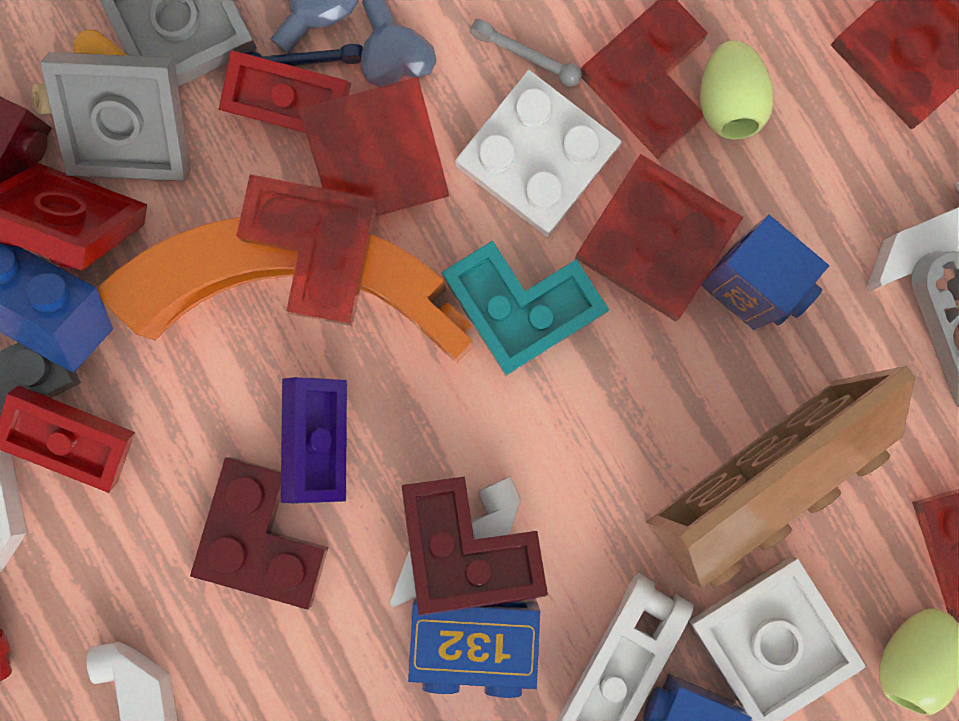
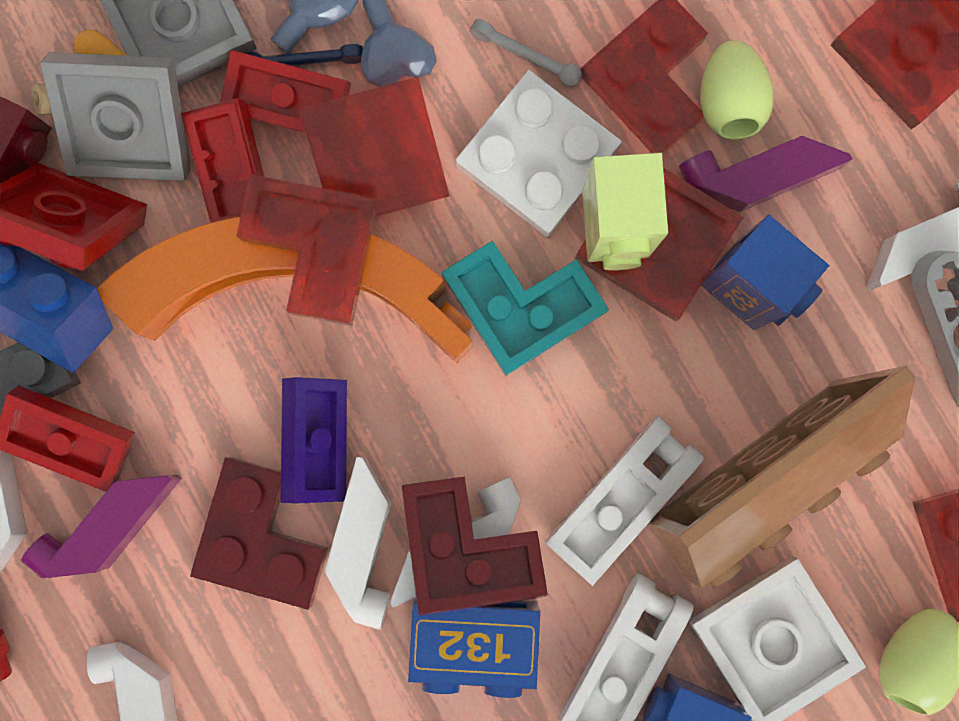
(103, 531): none -> magenta piece
(223, 155): none -> red plate
(357, 547): none -> white piece
(623, 502): none -> white plate
(624, 209): none -> yellowish green brick
(764, 174): none -> magenta piece

